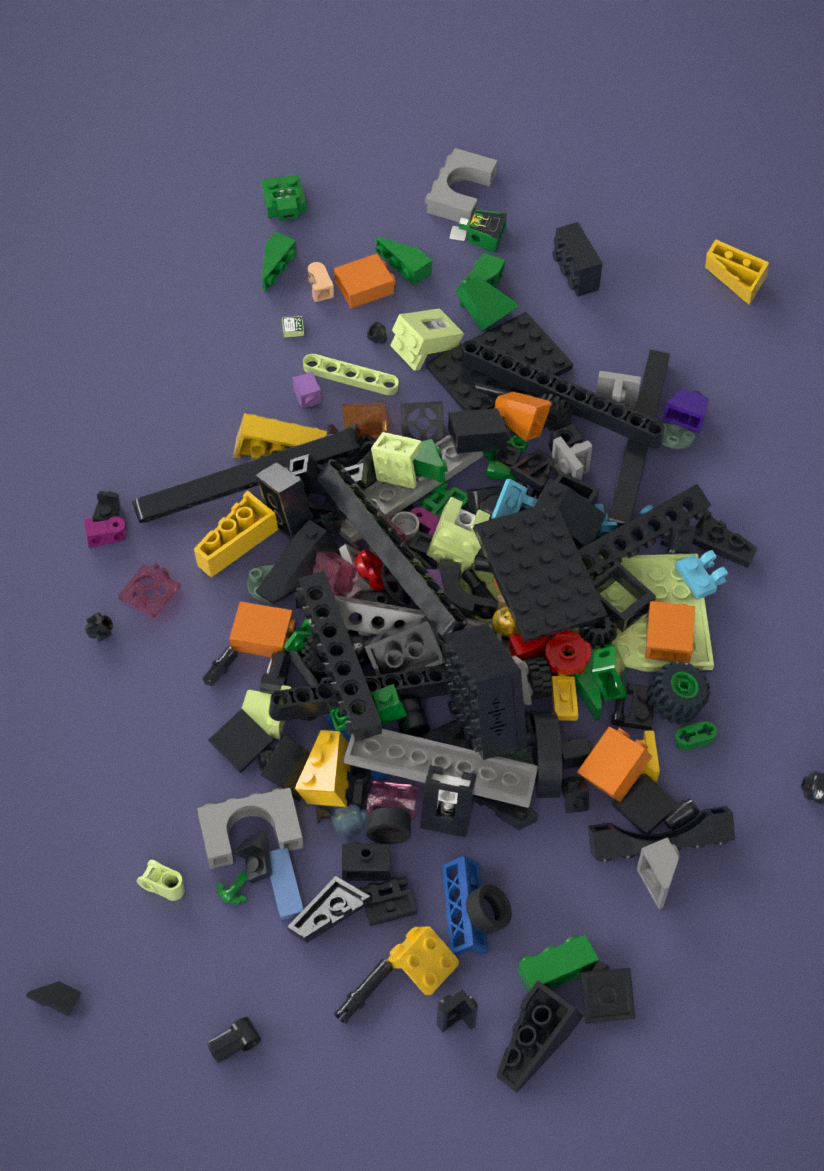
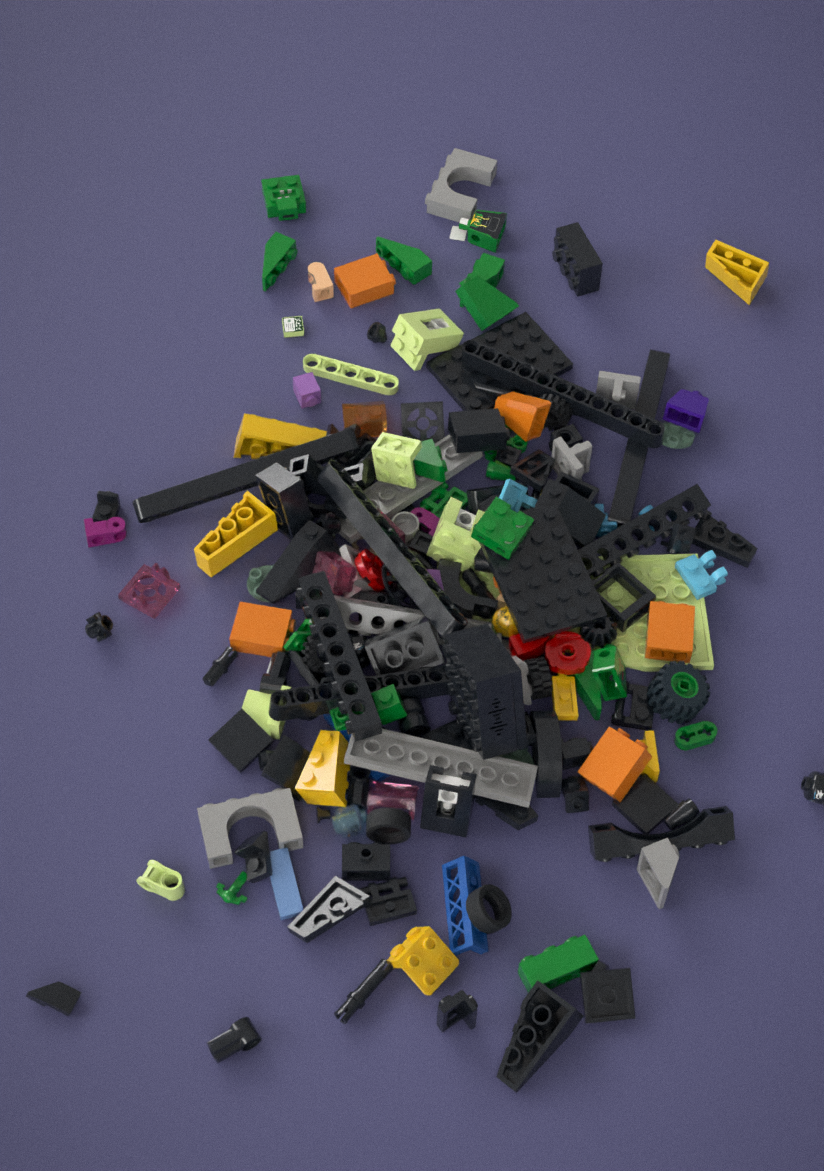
(502, 528): none -> green piece

